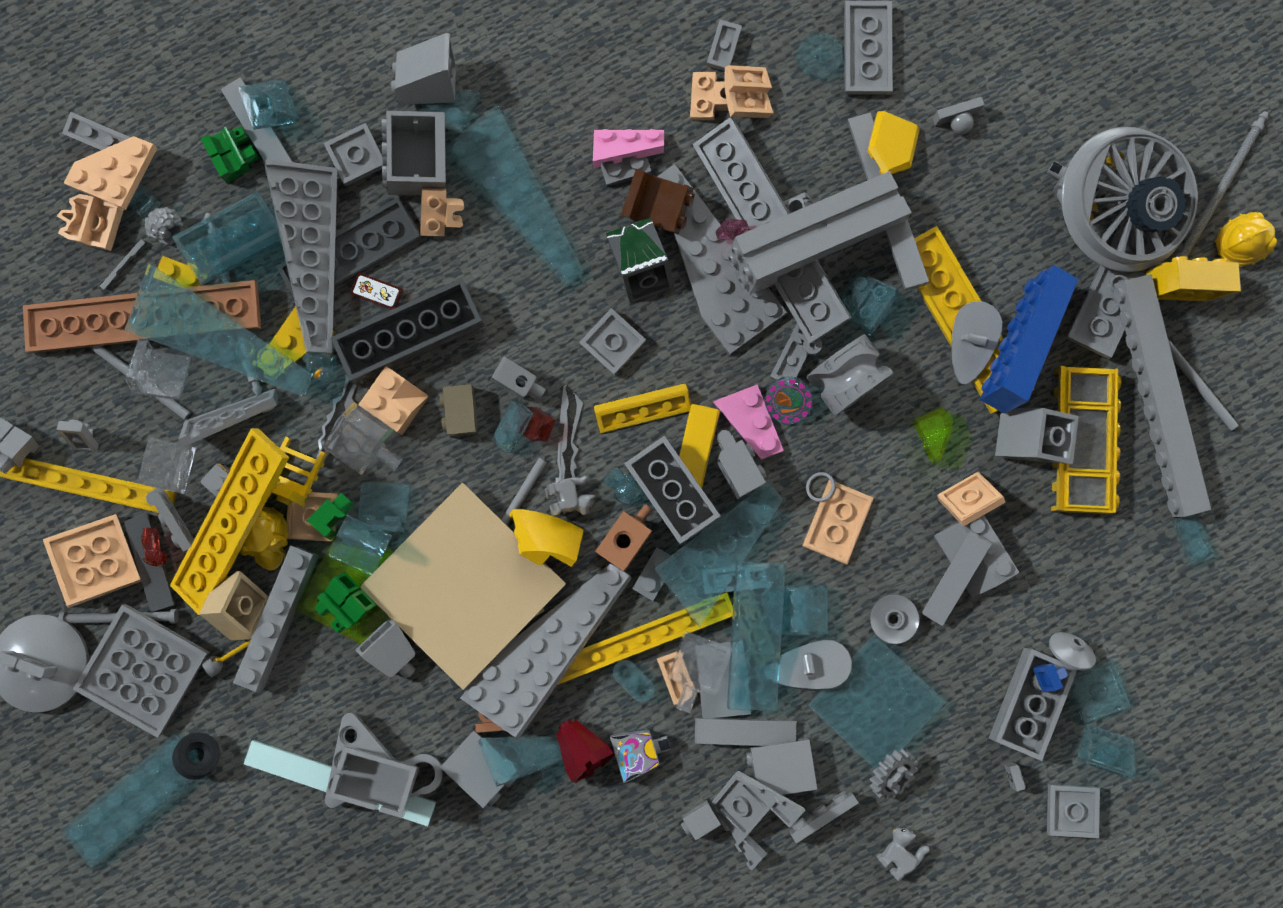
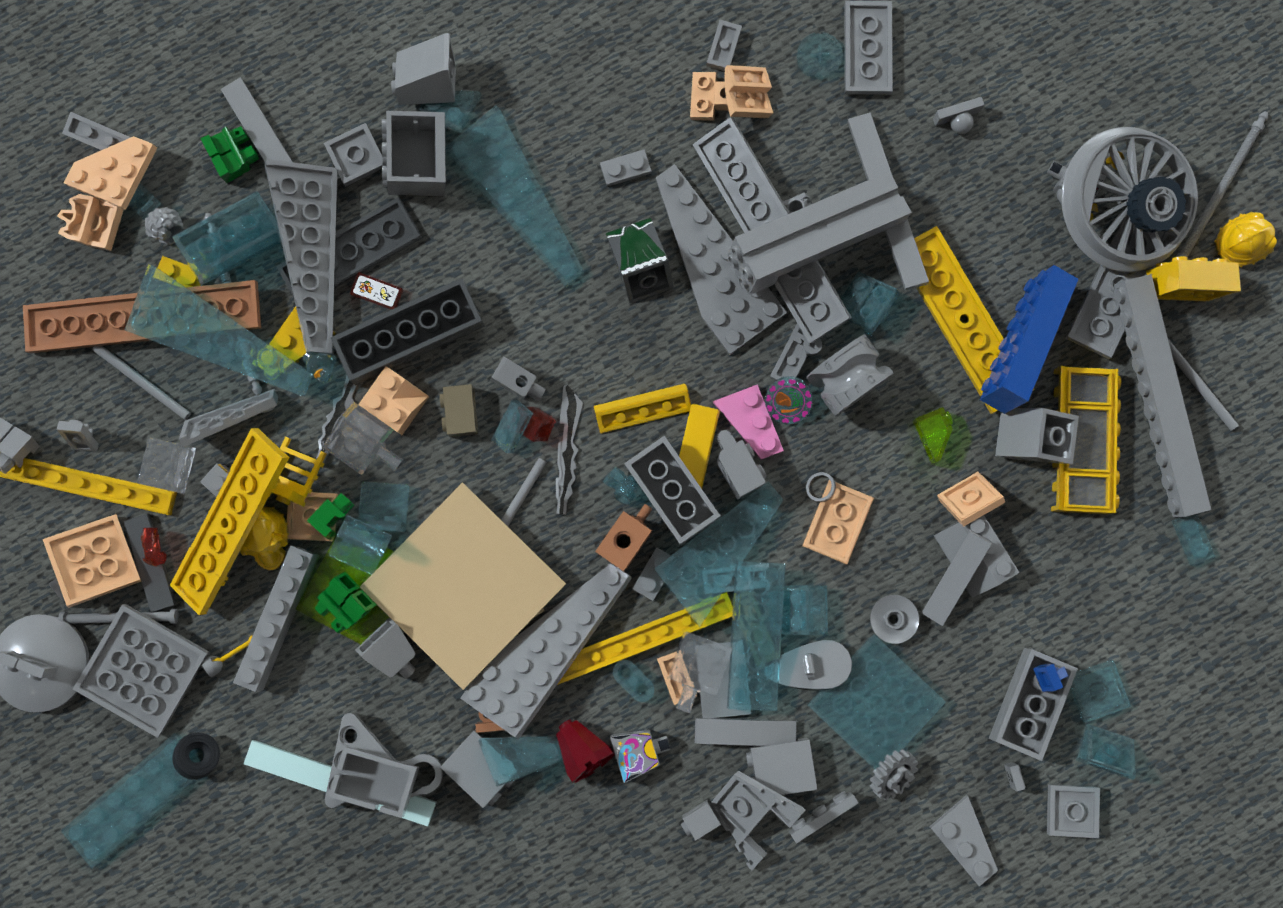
(114, 274): light grey piece -> none
(157, 372): clear bracket -> none
(170, 518): light grey plate -> none
(235, 607): tan slope -> none
(268, 104): clear light blue slope -> none
(438, 212): light nougat plate -> none
(546, 535): yellow slope -> none
(567, 496): light grey animal -> none
(612, 341): light grey plate -> none
(619, 144): bright pink wing -> none
(659, 200): reddish brown panel -> none
(731, 228): clear pink tile -> none
(892, 142): yellow tile -> none
(895, 852): light grey animal -> none
(965, 840): none -> light grey wing
(974, 339): light grey shield -> none
(1072, 651): light grey dish -> none

